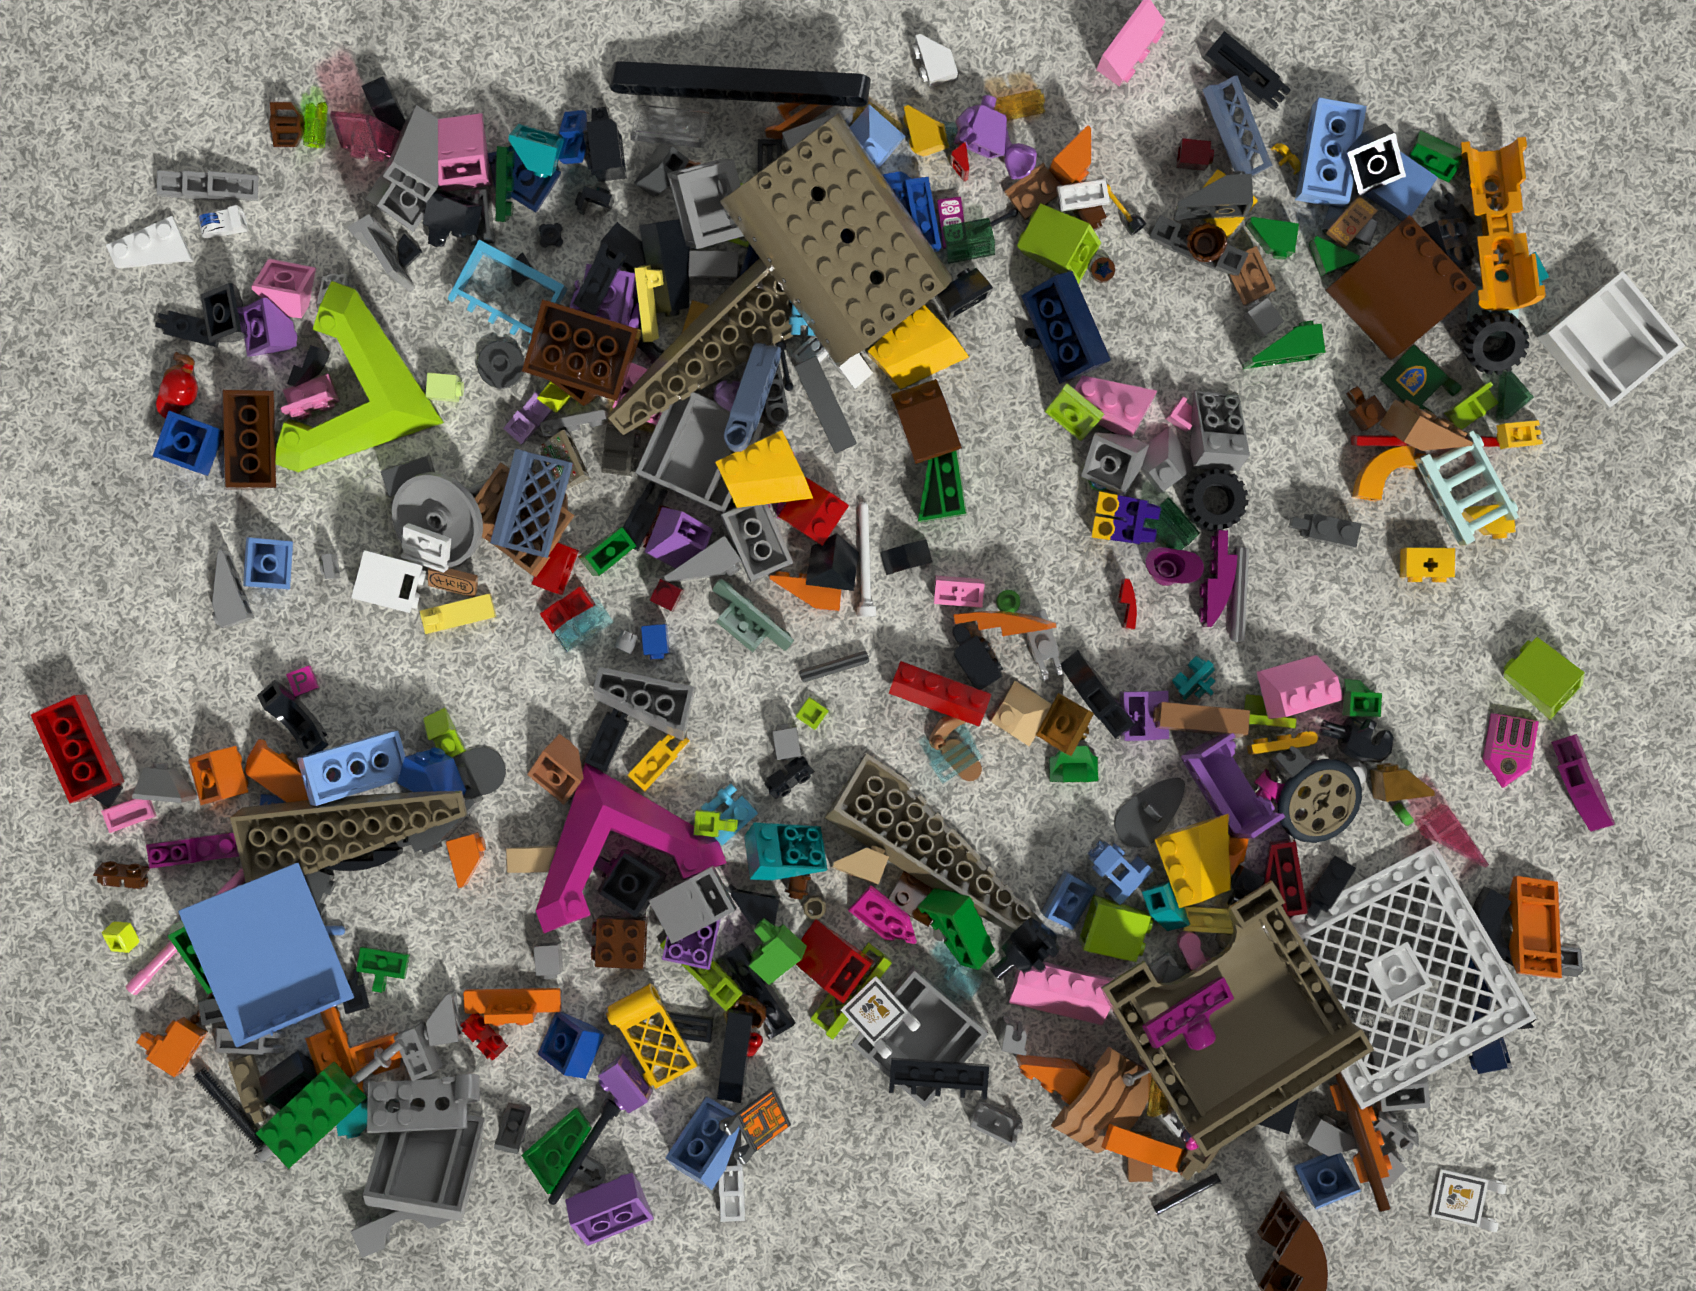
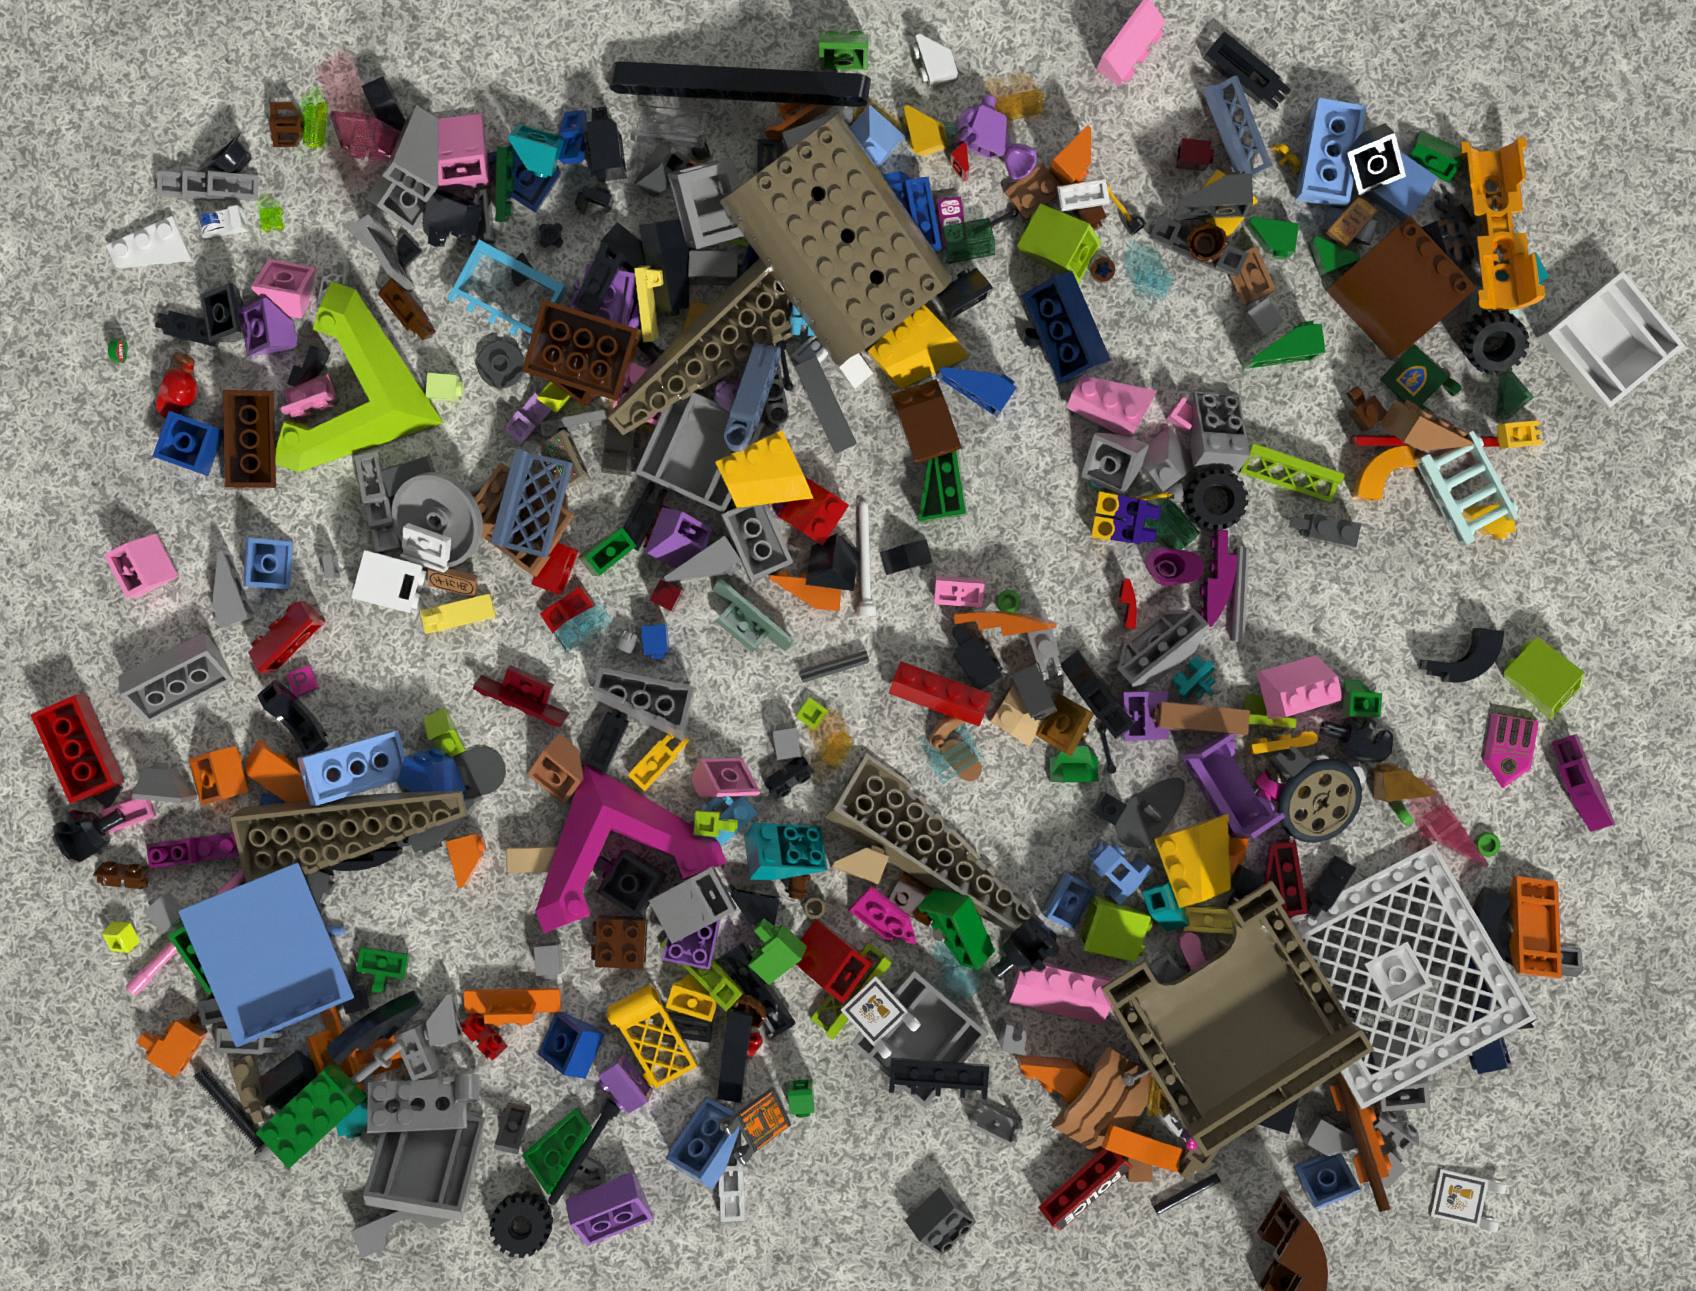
(84, 833): none -> black piece
(117, 350): none -> green tile
(141, 566): none -> bright pink slope
(163, 911): none -> light grey brick
(174, 678): none -> light grey slope
(230, 158): none -> black piece
(266, 214): none -> clear neon green plate
(285, 637): none -> red slope
(377, 502): none -> light grey slope
(382, 1021): none -> black slope
(406, 309): none -> reddish brown hinge
(523, 693): none -> dark red bracket
(524, 1206): none -> black tyre
(691, 999): none -> yellow slope
(701, 153): none -> black hinge
(723, 778): none -> bright pink slope
(801, 1097): none -> green slope
(836, 748): none -> clear yellow brick
(843, 50): none -> bright green slope
(940, 1221): none -> dark grey slope
(982, 388): none -> blue slope
(1034, 692): none -> dark grey hinge
(1074, 412): lime tile -> none
(1084, 1188): none -> red brick
(1108, 808): none -> black brick
(1110, 768): none -> black hinge
(1154, 282): none -> clear light blue brick
(1161, 646): none -> light grey wedge
(1174, 493): none -> light grey hinge
(1190, 1017): magenta plate -> none
(1295, 464): none -> lime fence
(1441, 561): yellow brick -> none
(1472, 406): lime panel -> none
(1480, 657): none -> black arch
(1487, 844): none -> bright green tile

